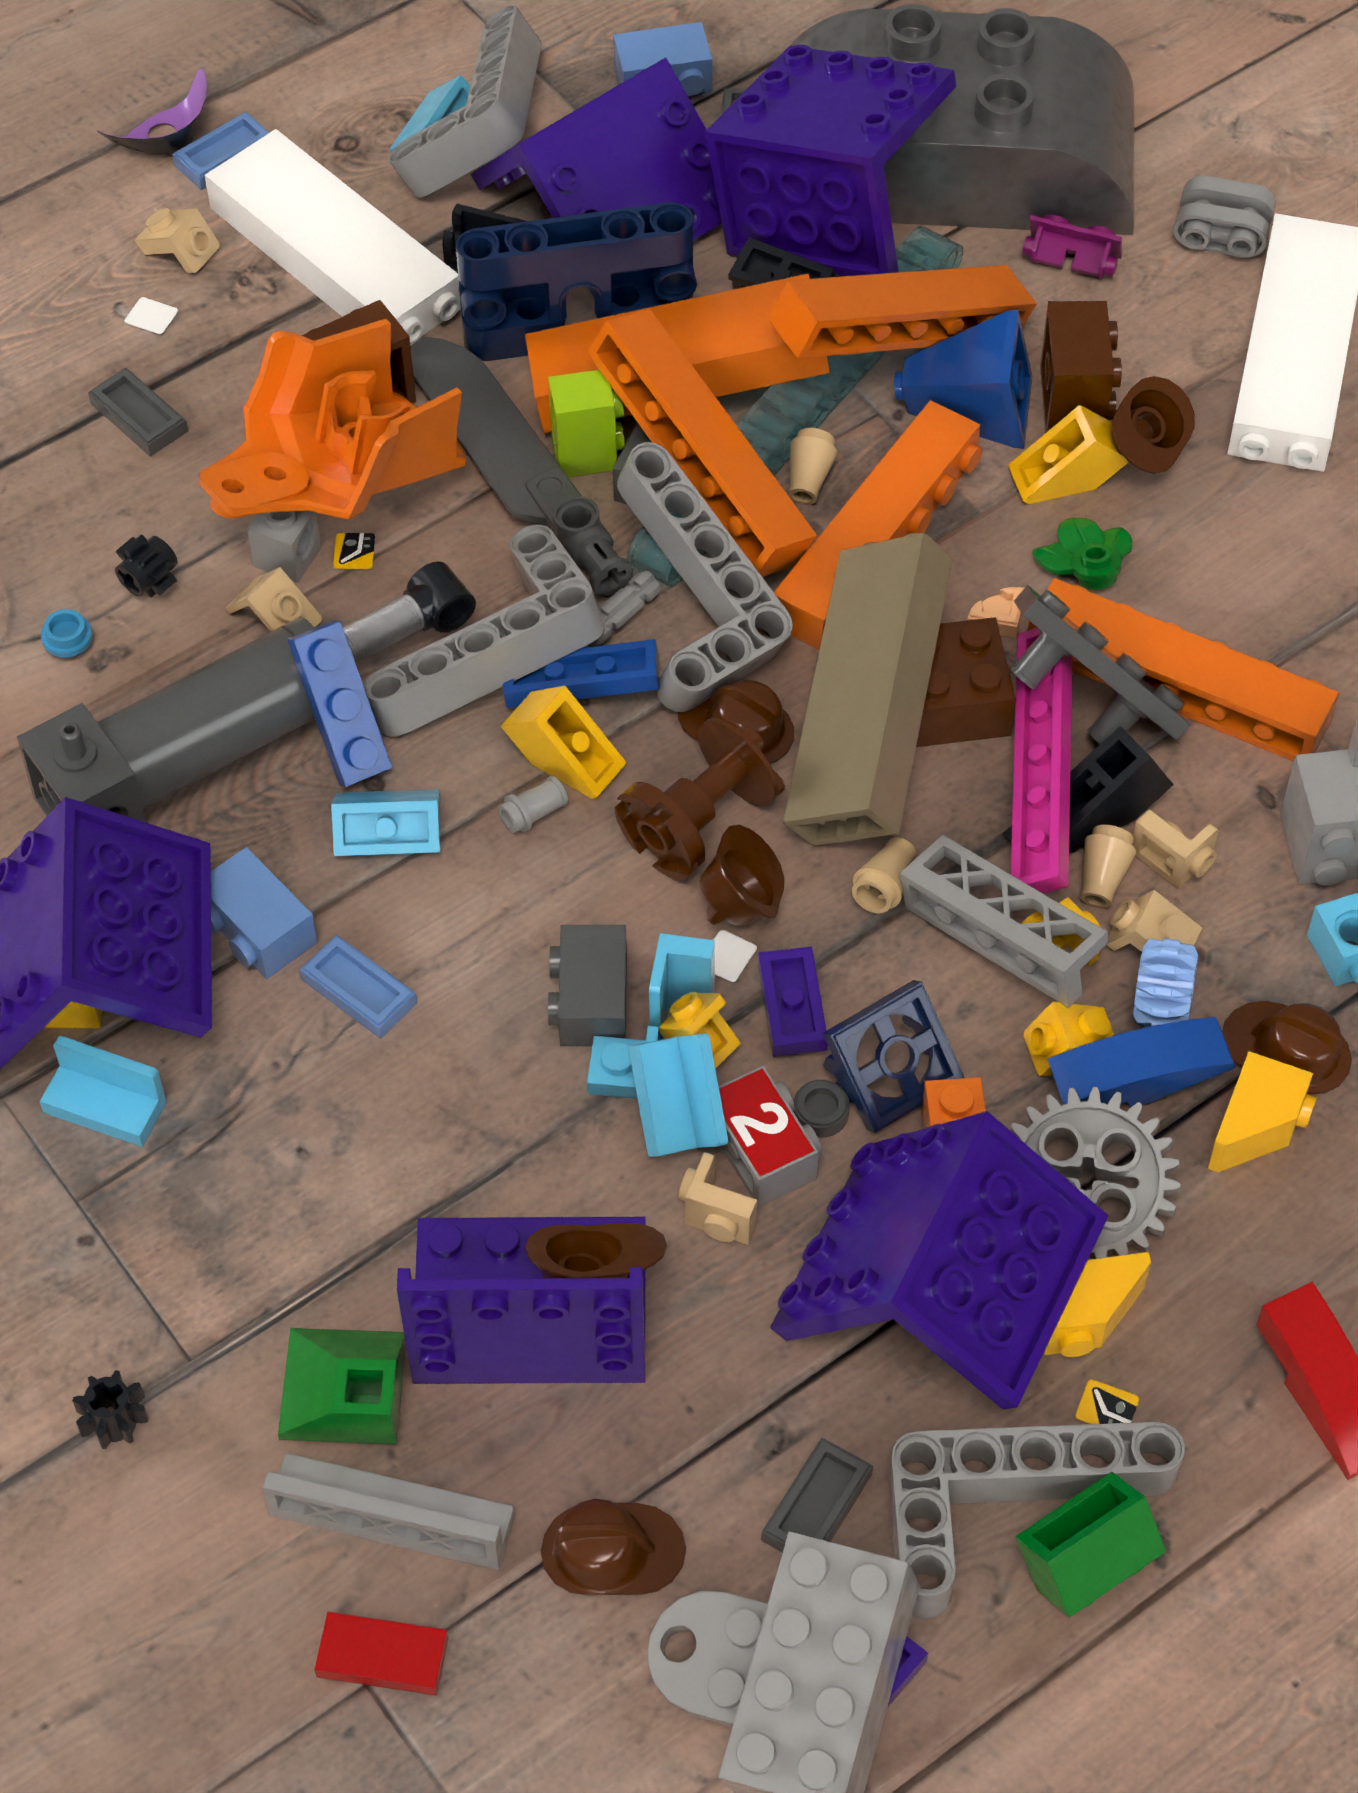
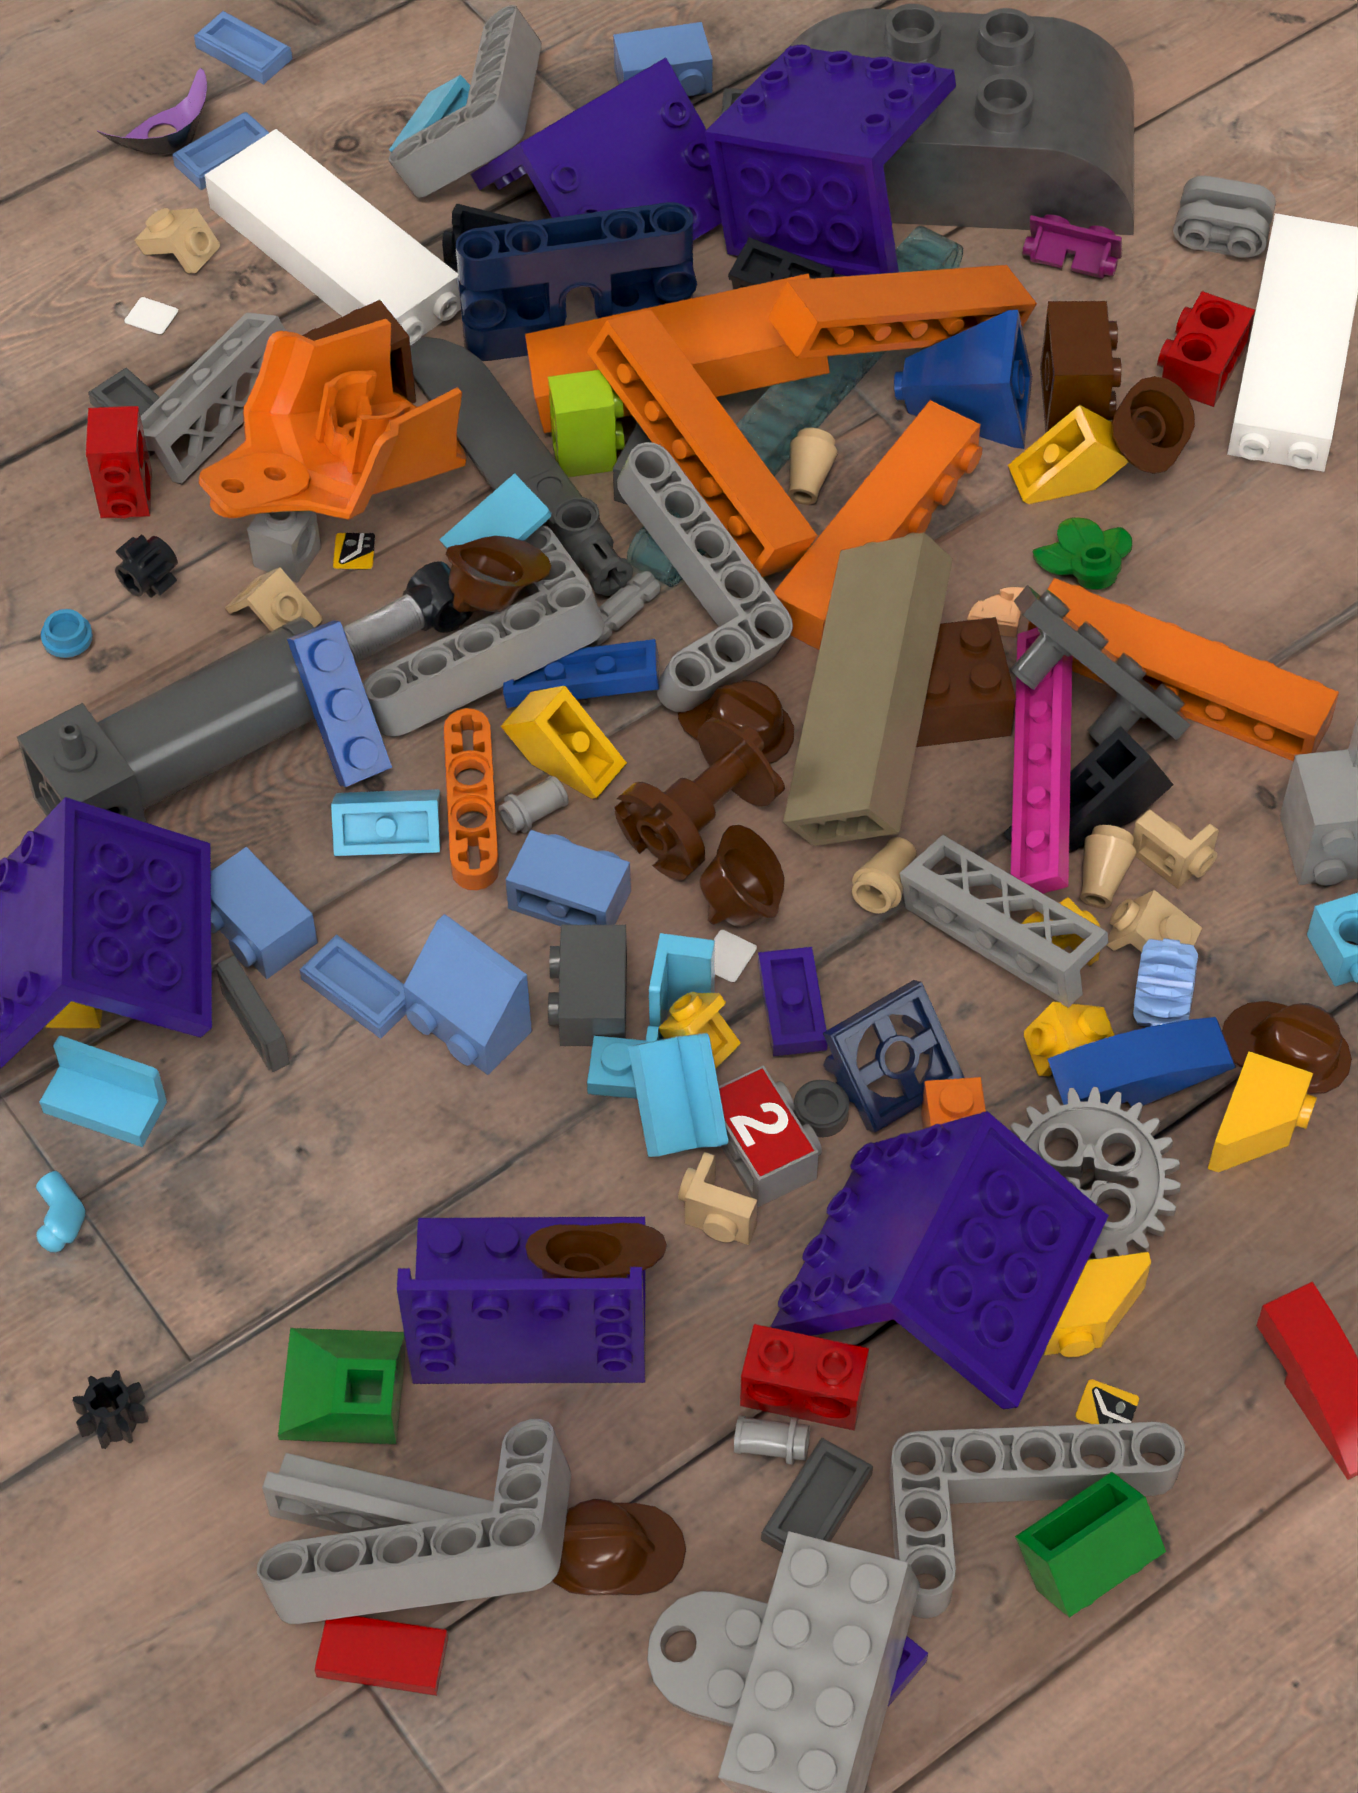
(64, 1214): none -> medium azure arm
(119, 462): none -> red brick
(200, 387): none -> light grey fence
(243, 47): none -> medium blue tile
(252, 1014): none -> dark grey tile
(440, 1559): none -> light grey beam
(468, 997): none -> medium blue slope
(469, 798): none -> orange beam
(493, 572): none -> reddish brown piece
(506, 512): none -> medium azure panel
(567, 882): none -> medium blue brick
(772, 1438): none -> light grey pin
(804, 1377): none -> red brick
(1206, 346): none -> red brick

